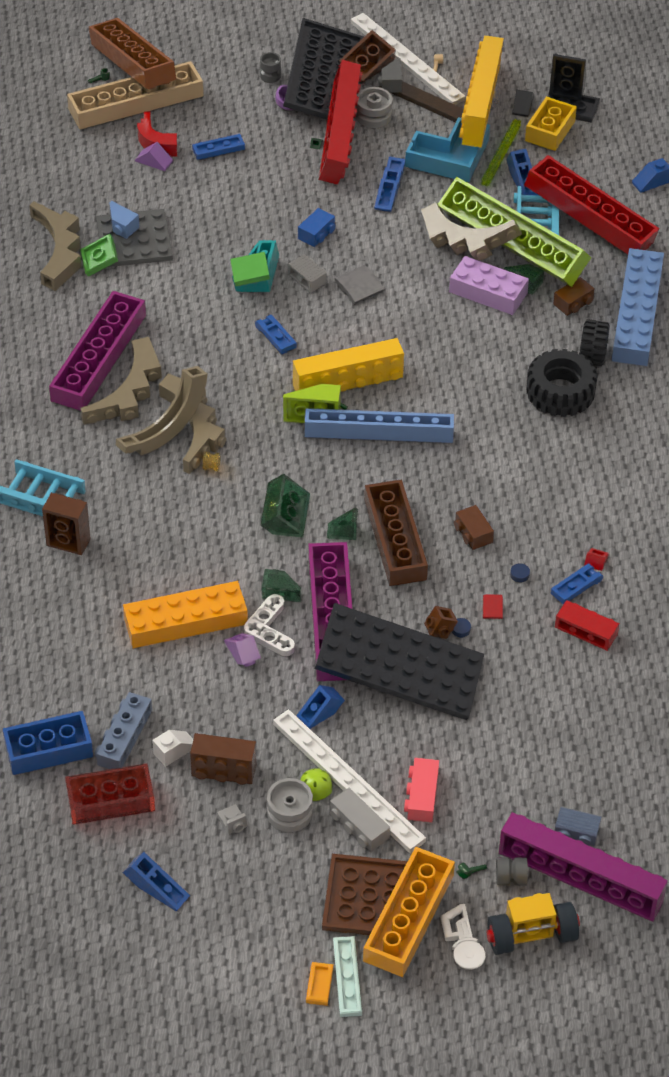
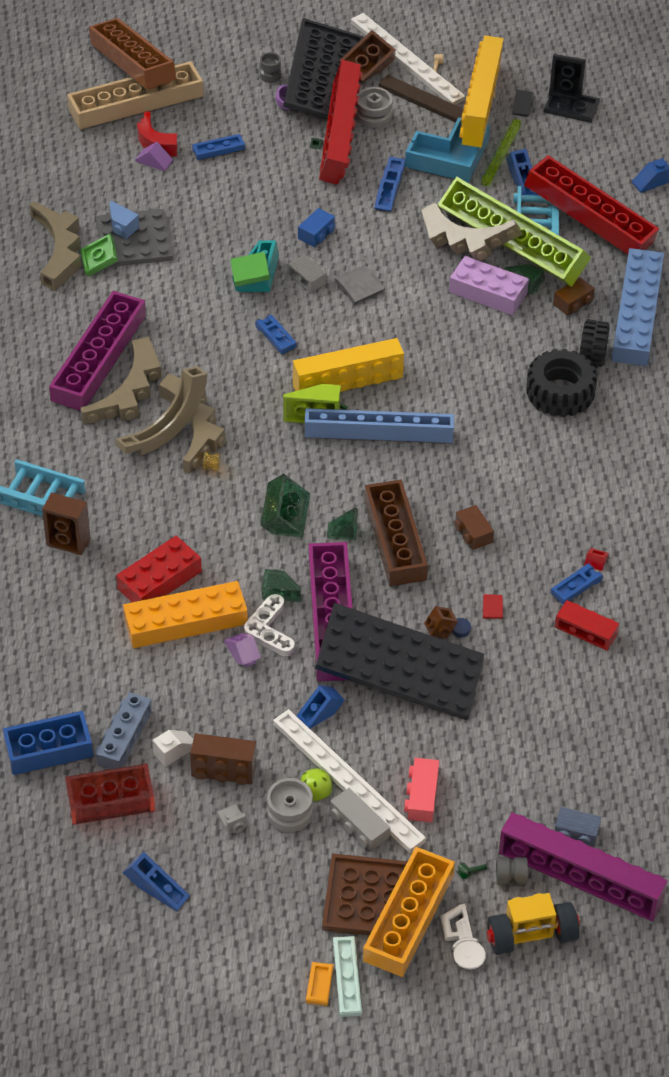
(104, 75): dark green hand -> none
(159, 571): none -> red brick
(391, 77): dark grey slope -> none
(520, 572): dark blue tile -> none
(550, 123): yellow brick -> none

